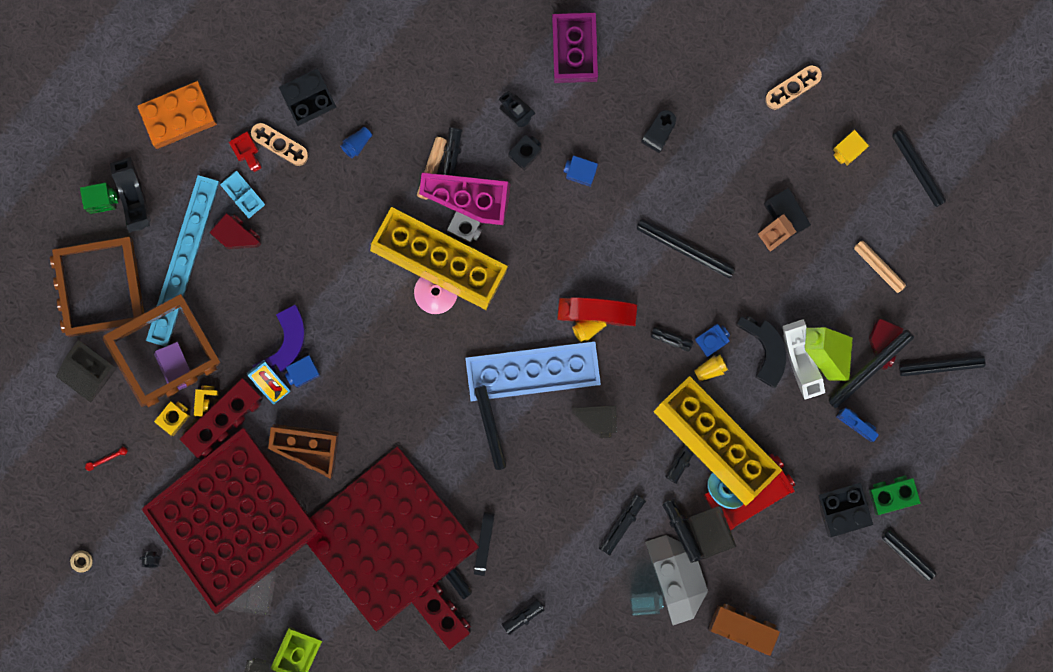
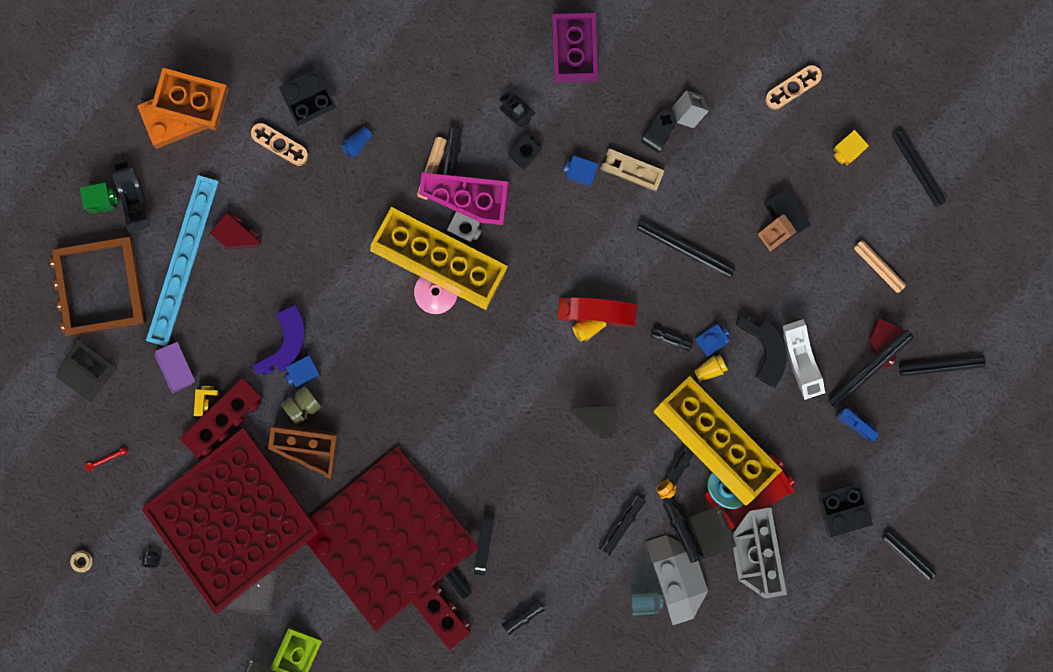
(145, 319): dark orange window -> none
(163, 421): yellow brick -> none
(189, 99): none -> orange brick
(242, 194): medium azure slope -> none
(244, 149): red plate -> none
(268, 382): slope -> none
(301, 405): none -> olive wheel
(490, 427): black axle -> none
(534, 370): light blue plate -> none
(633, 170): none -> tan plate
(666, 489): none -> light orange plate
(690, 109): none -> light grey panel
(744, 629): dark orange wedge -> none
(758, 554): none -> light grey wedge
(830, 352): lime slope -> none
(895, 501): green brick -> none

